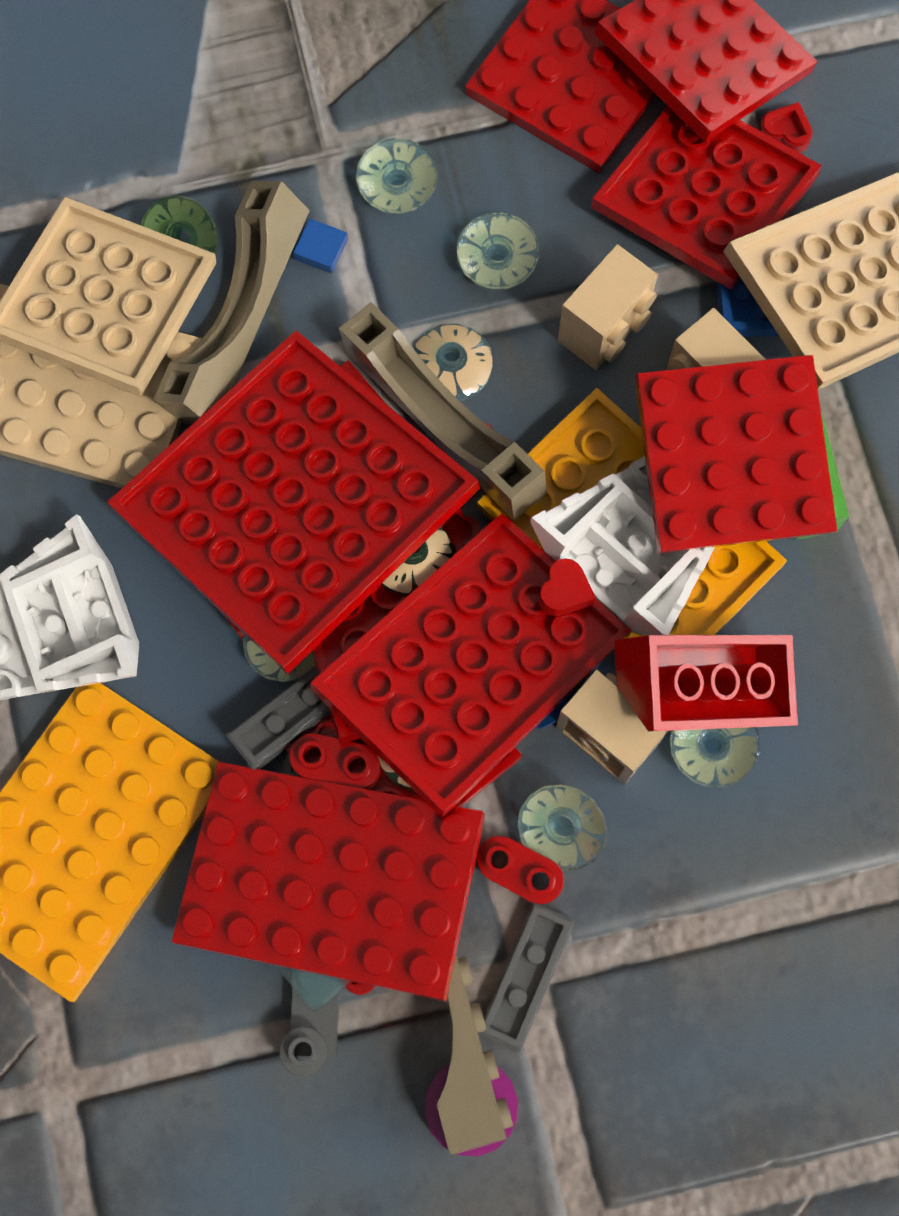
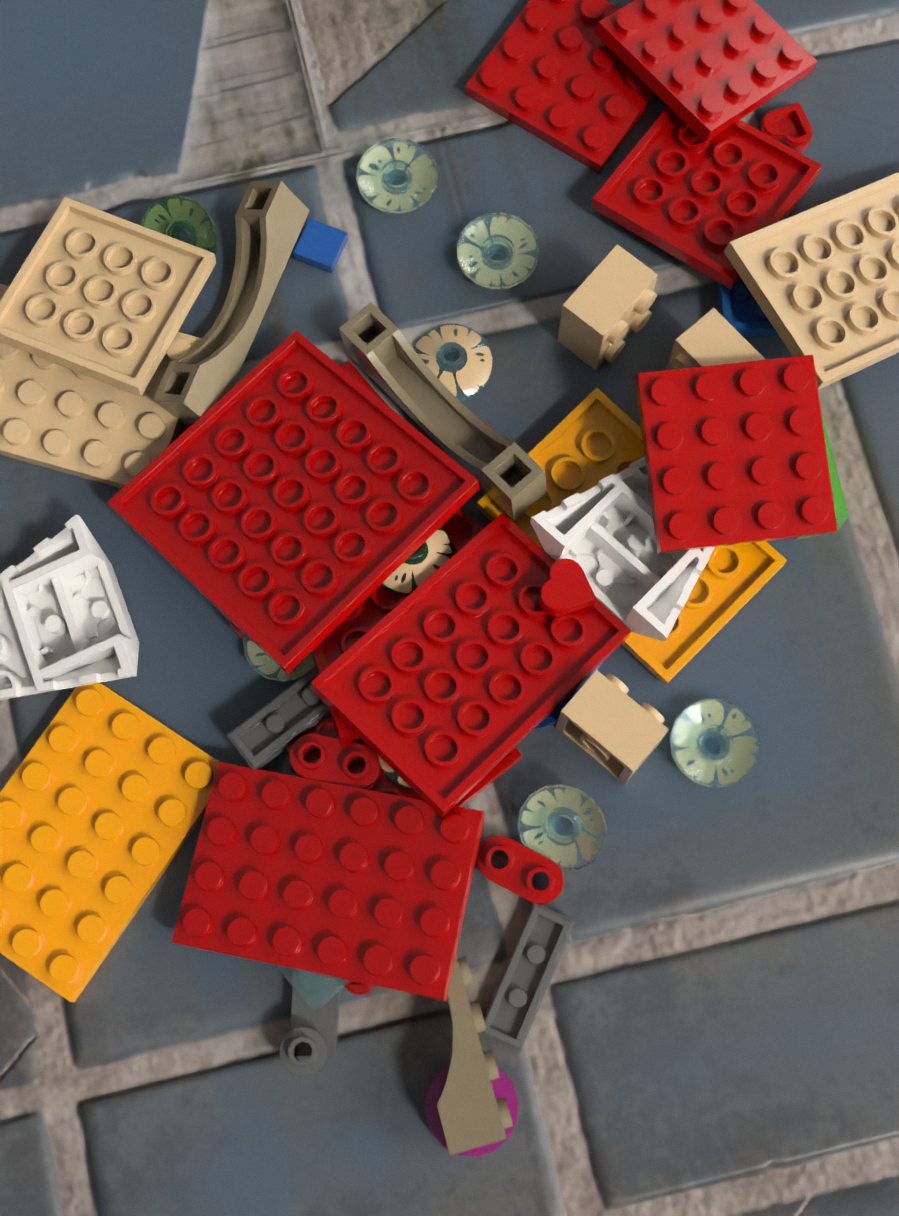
(708, 680): red slope -> none

